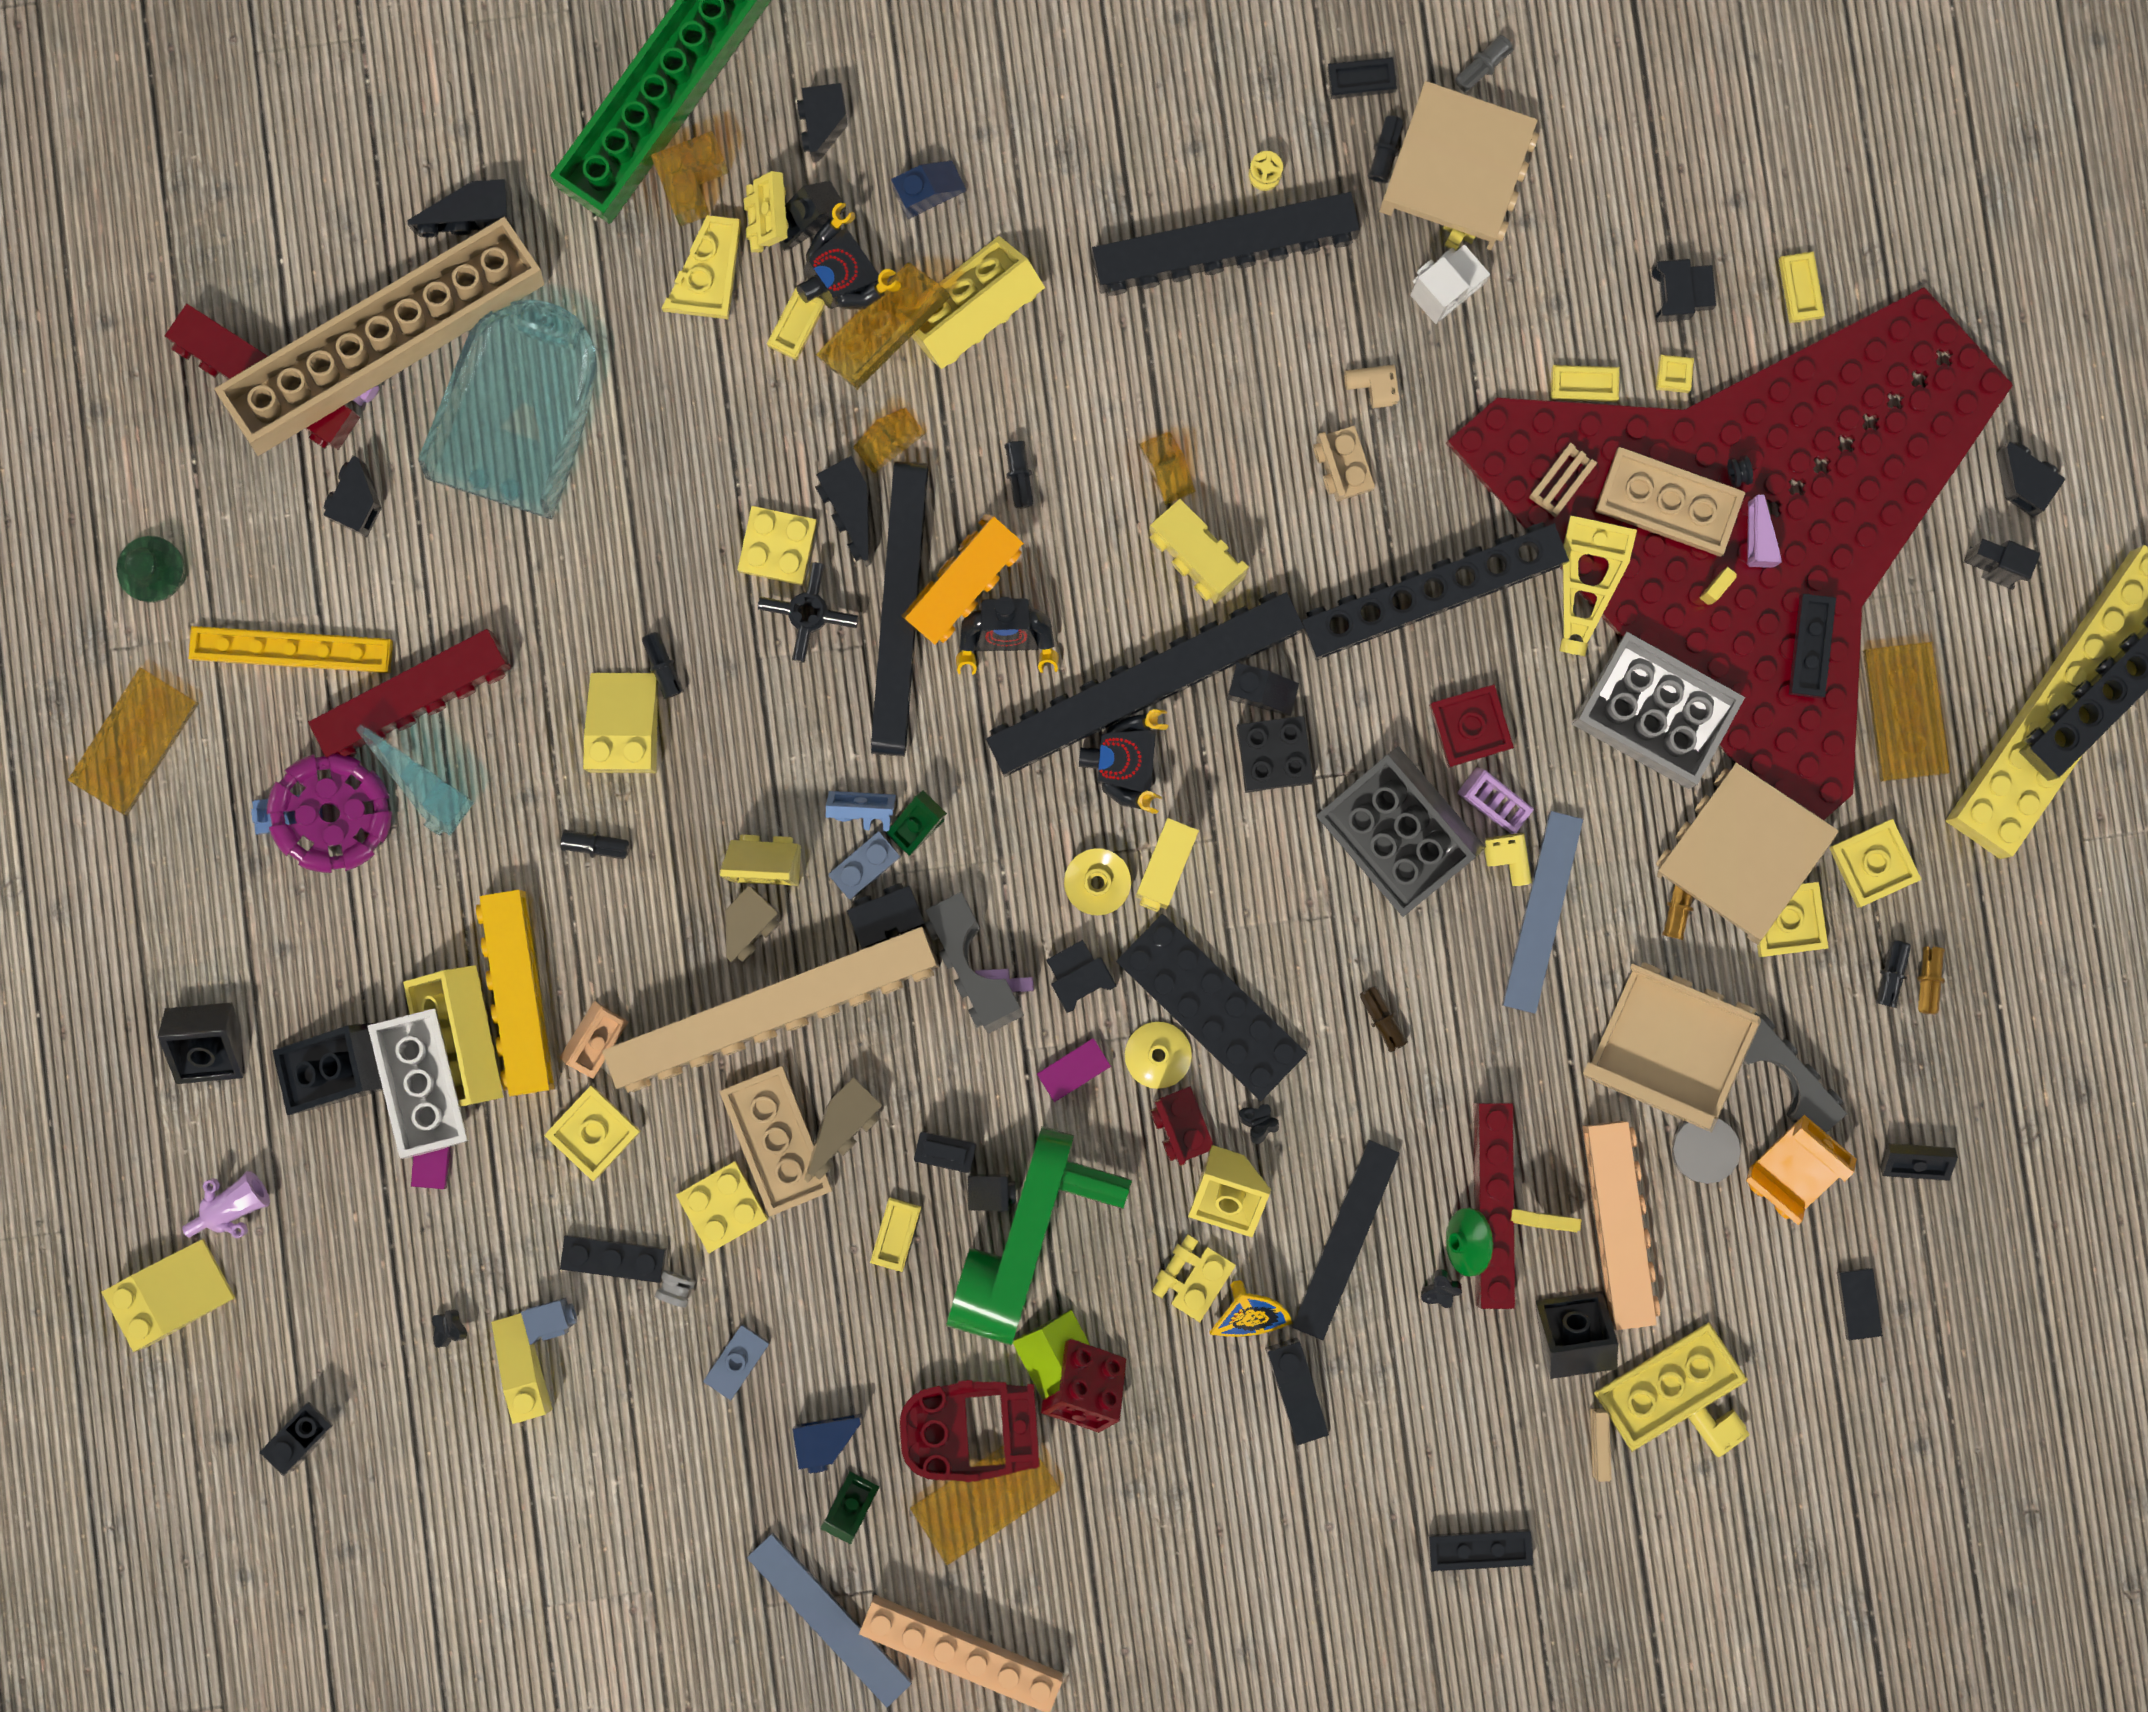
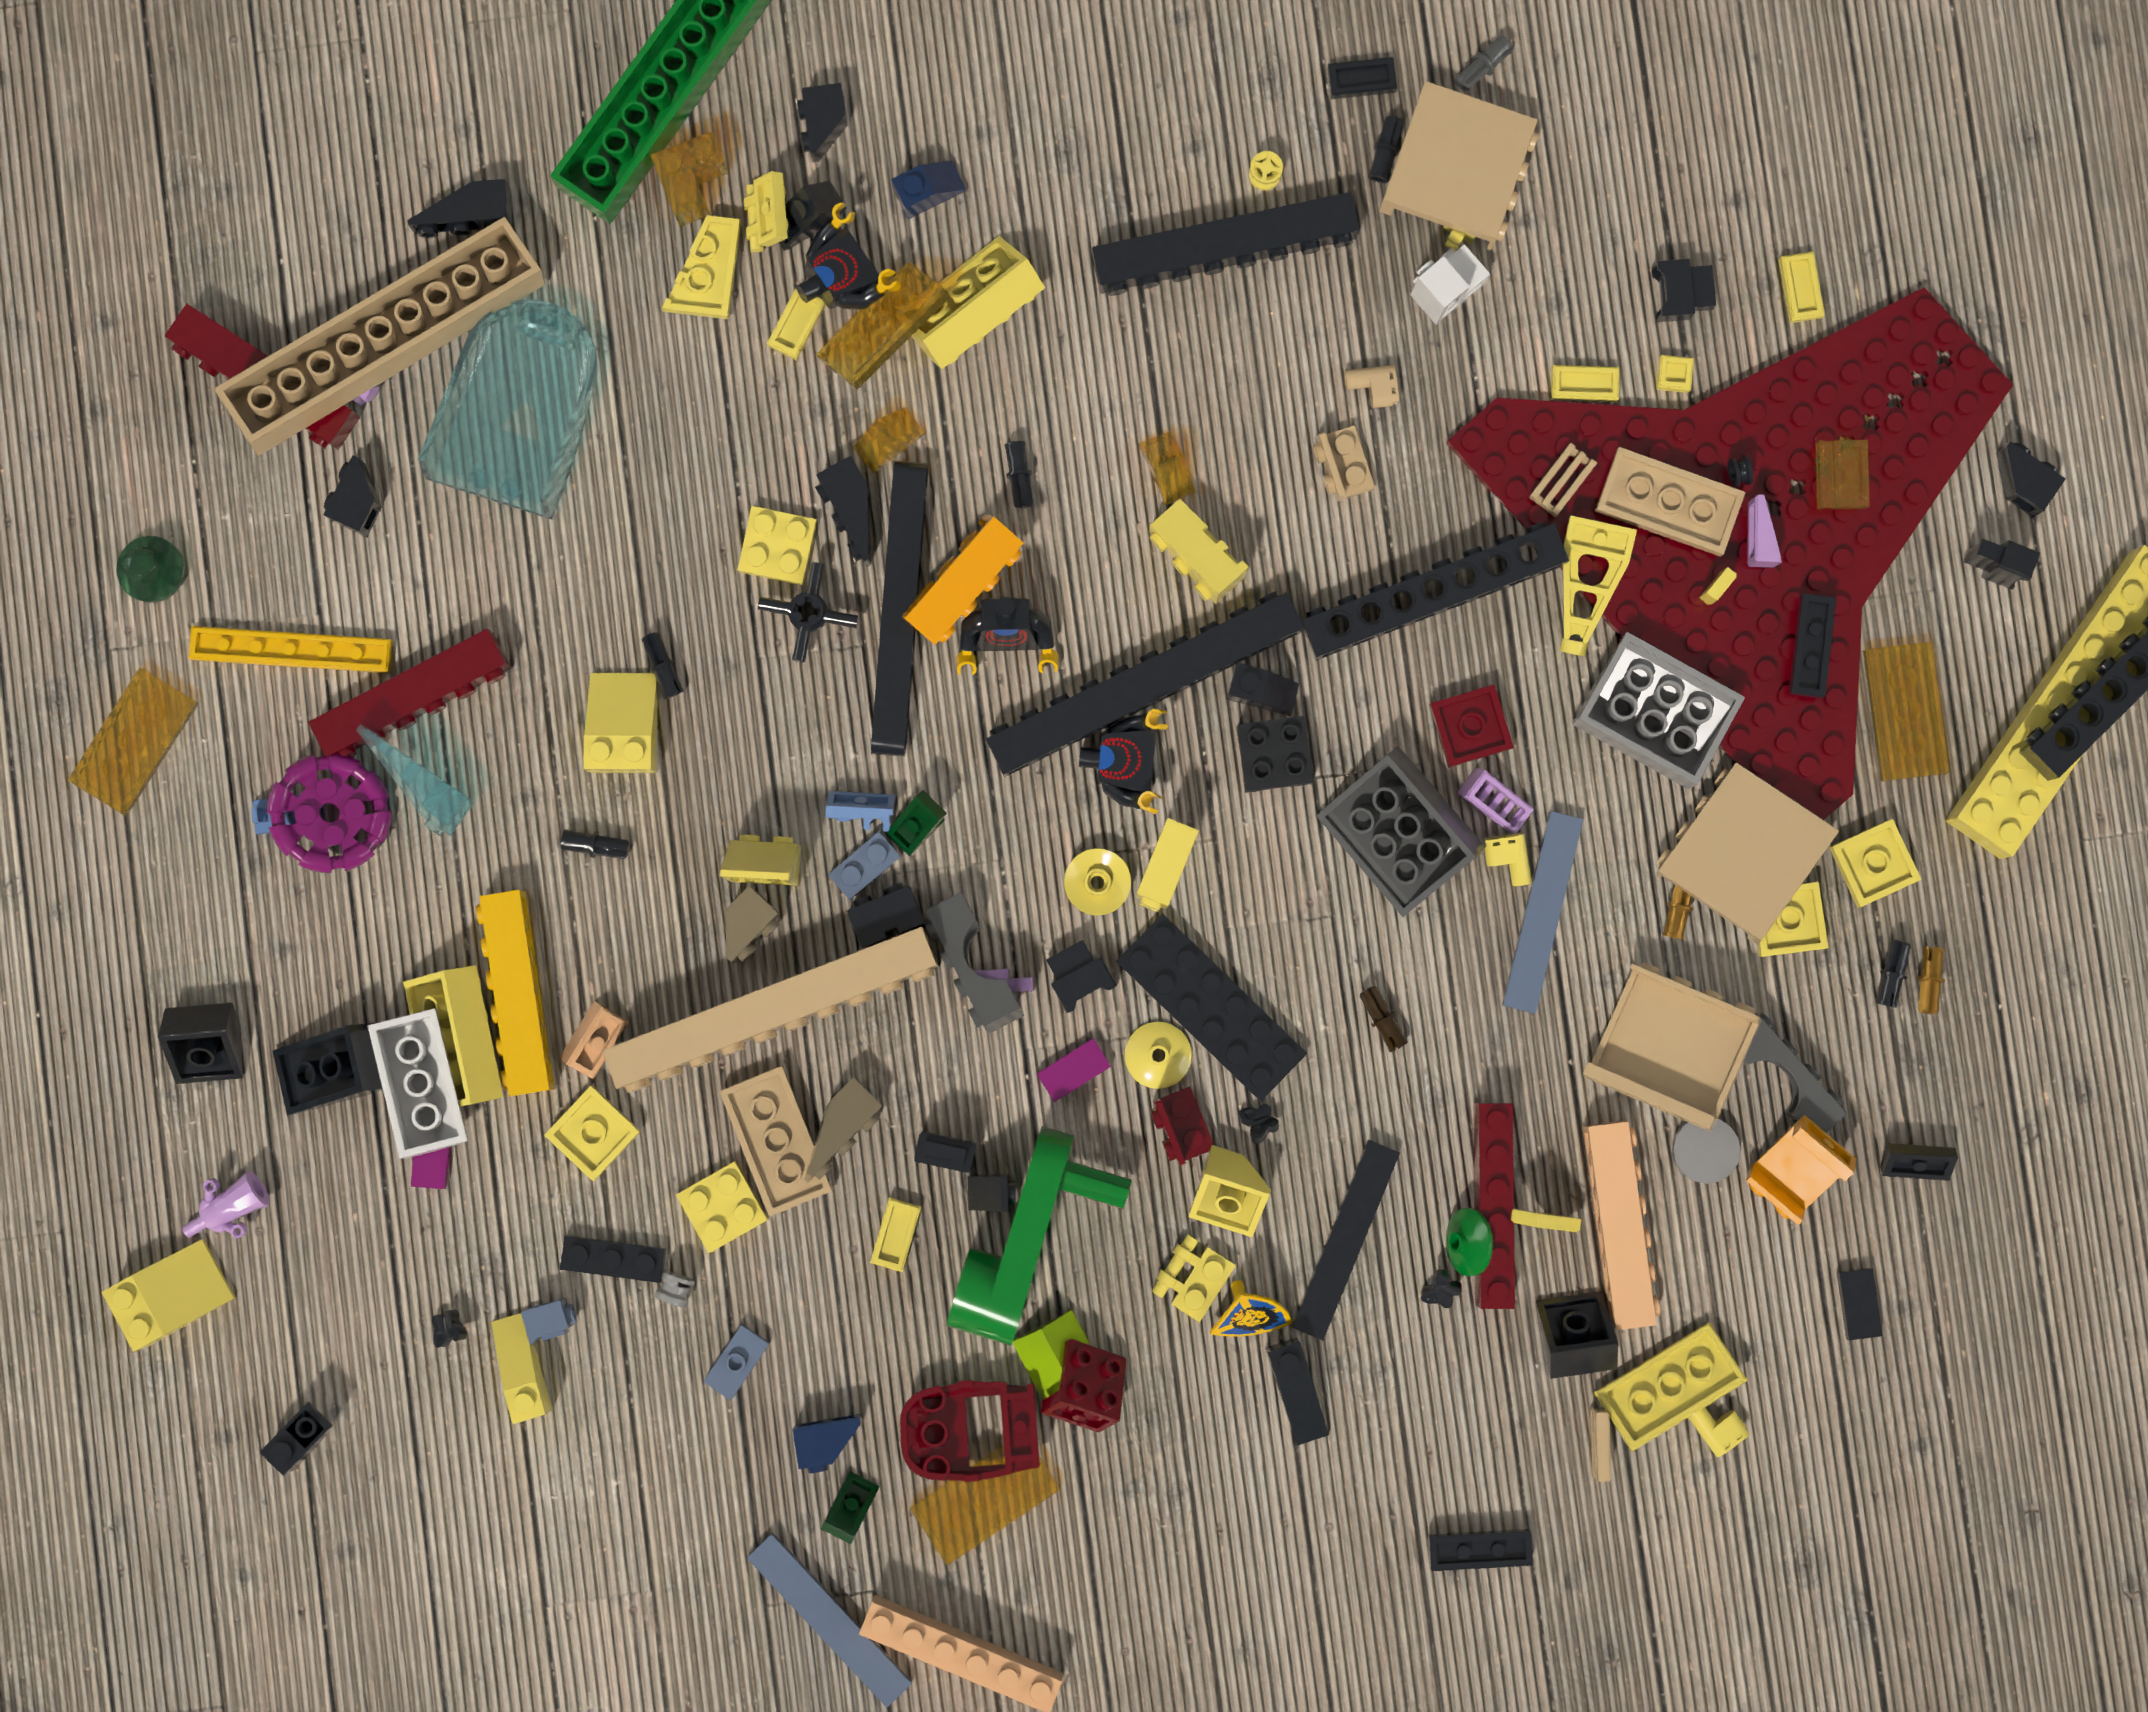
(1842, 474): none -> clear yellow plate

